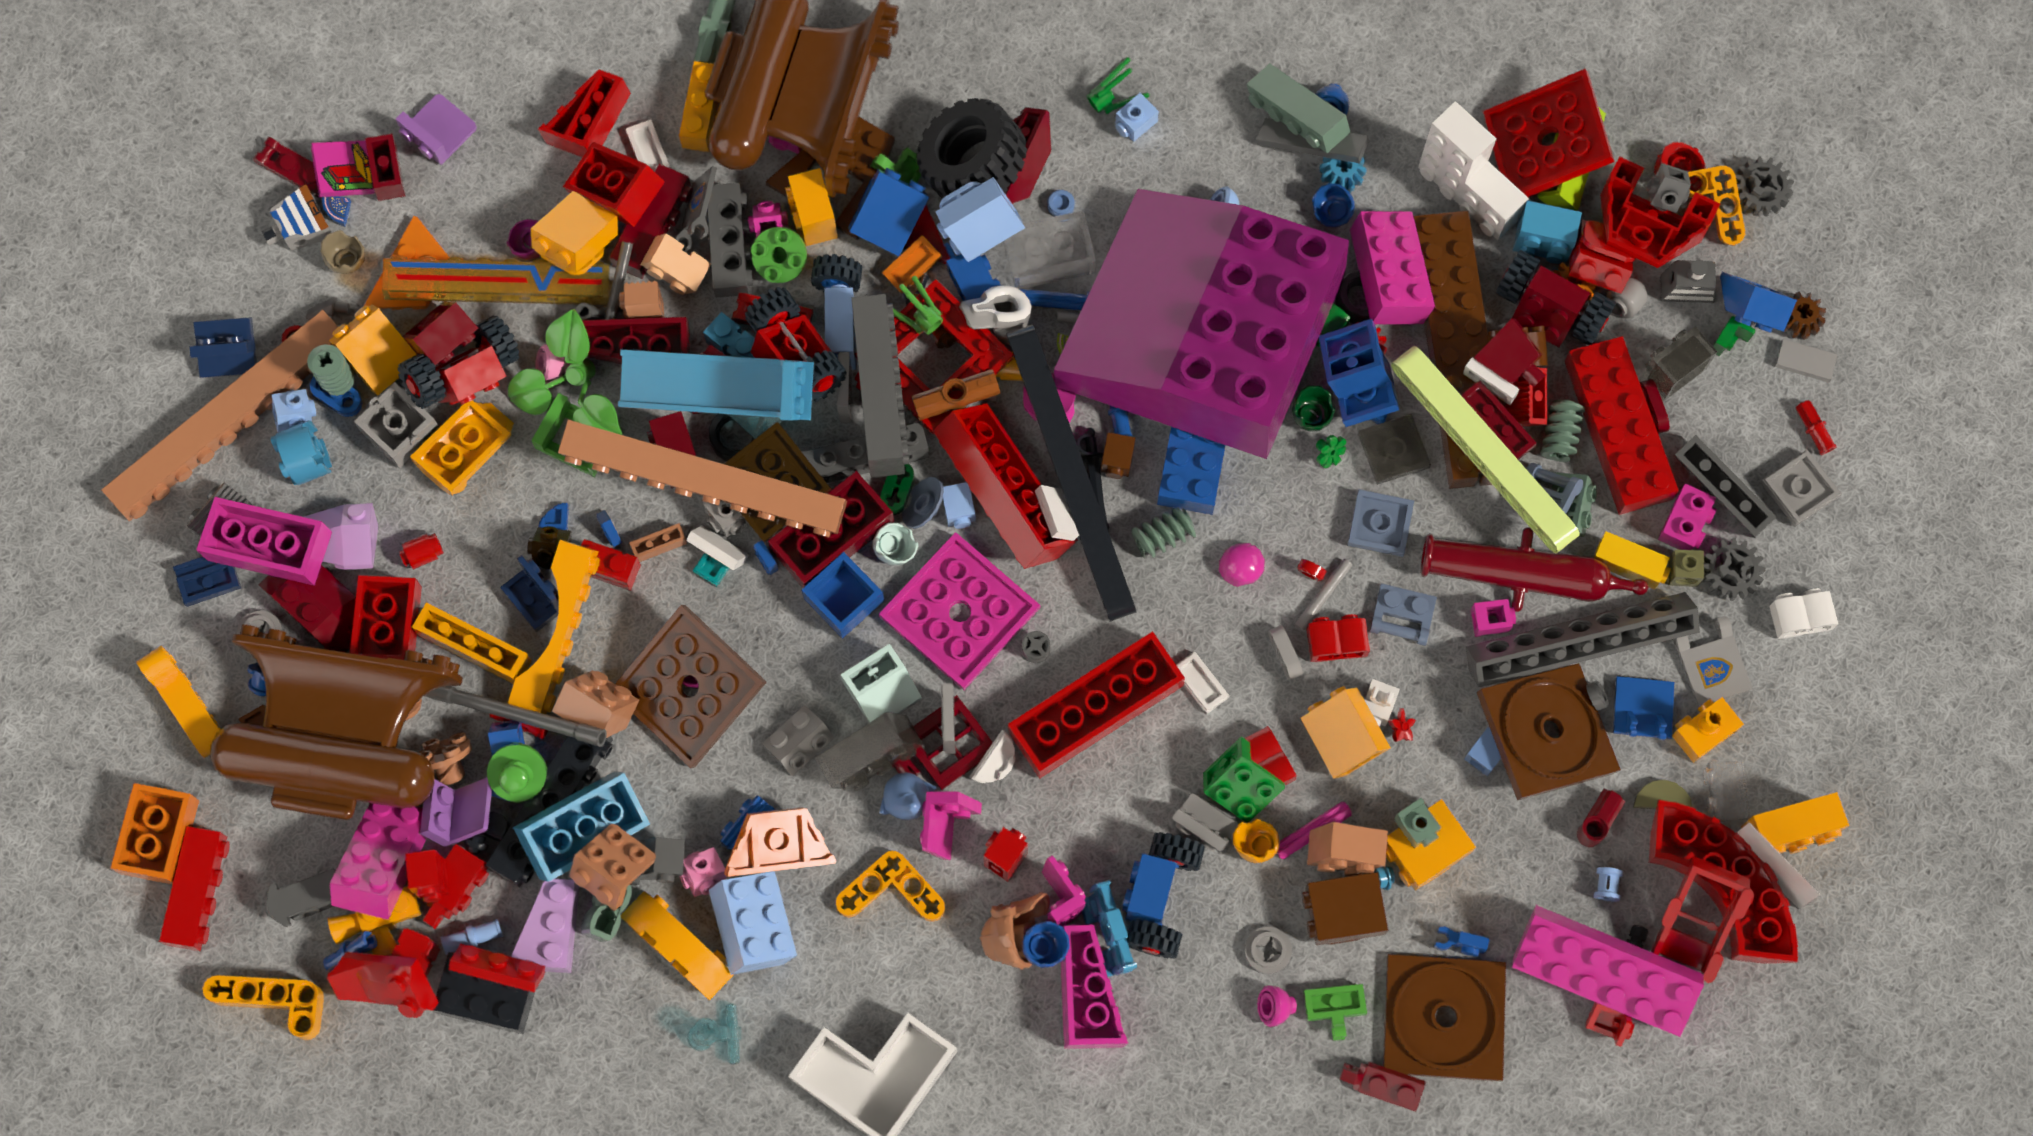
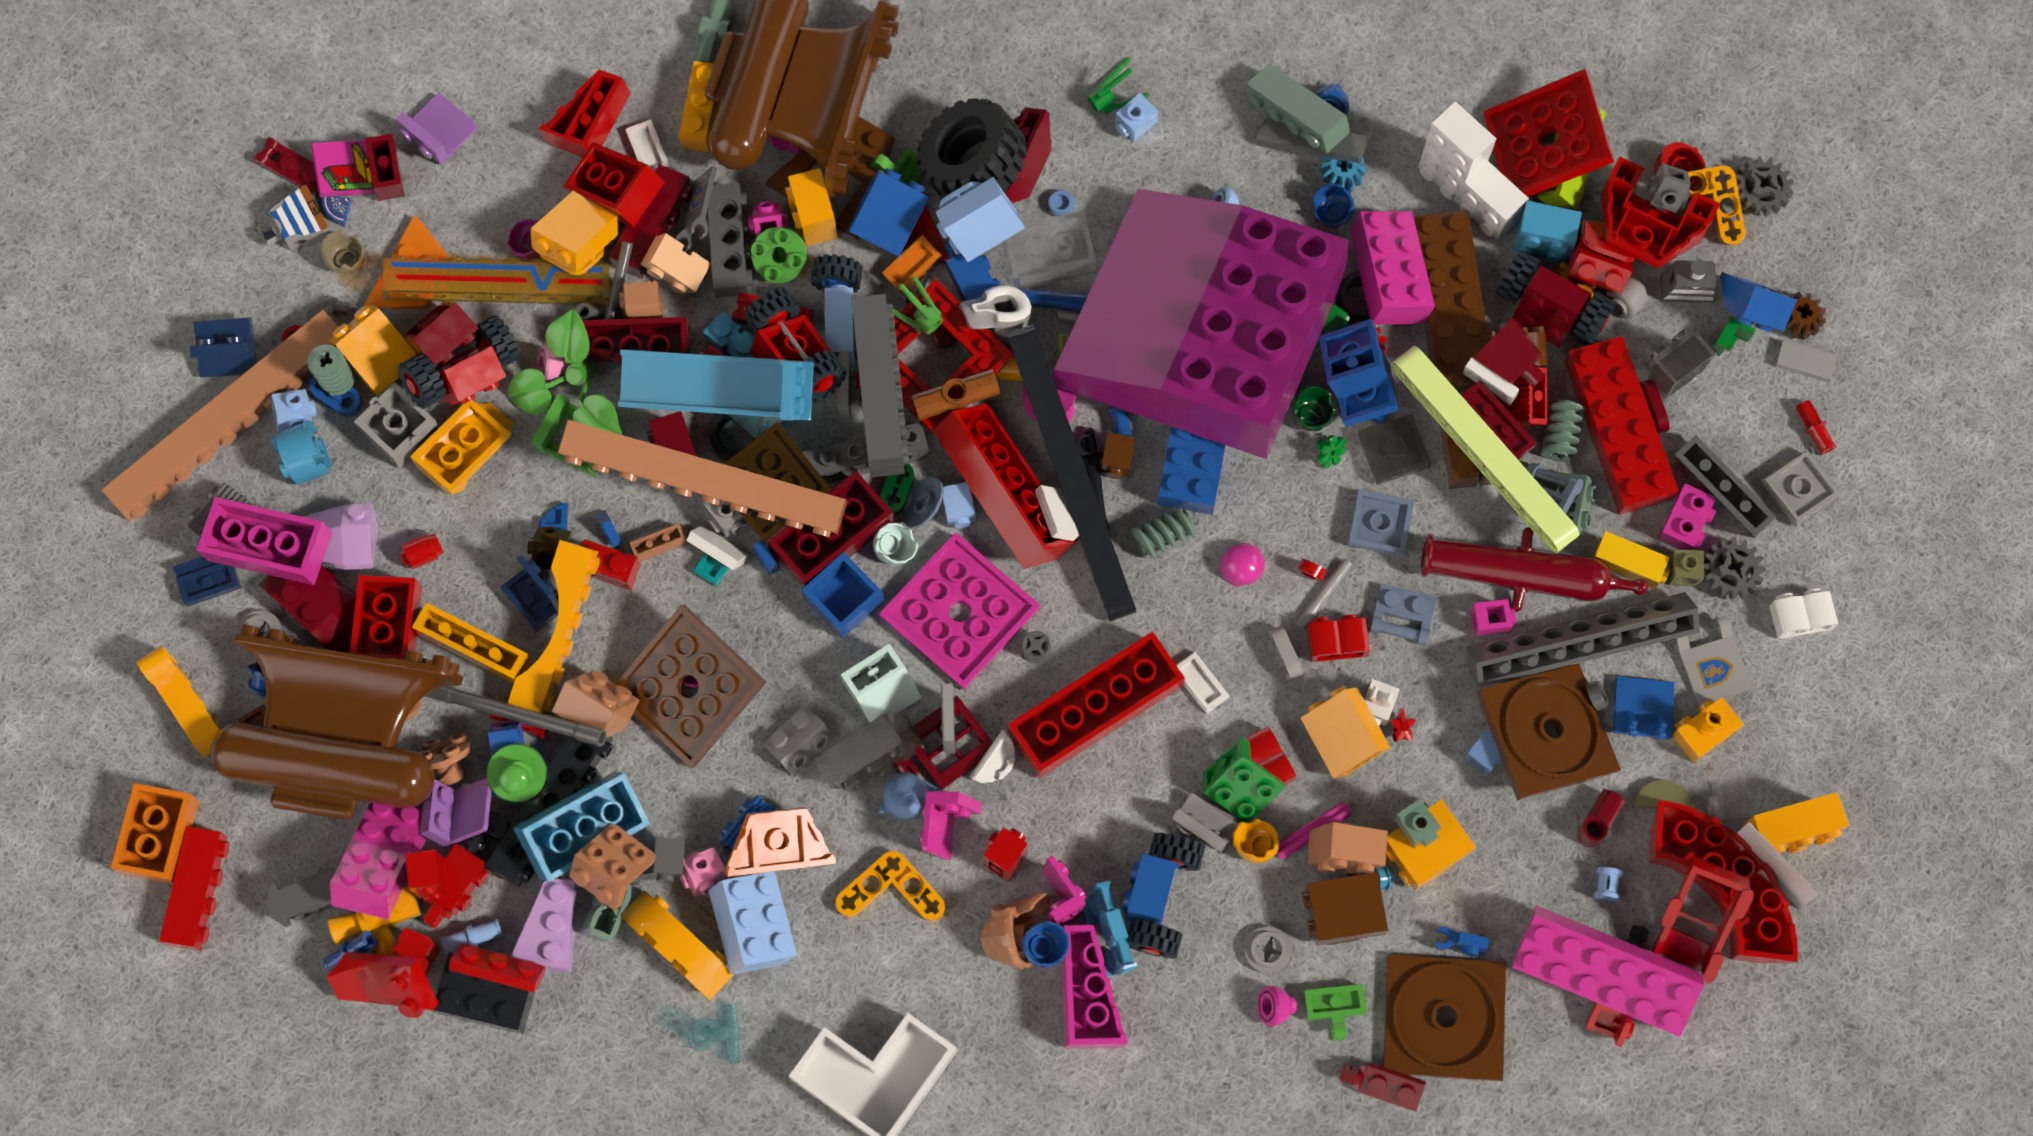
(263, 999): light orange beam -> none

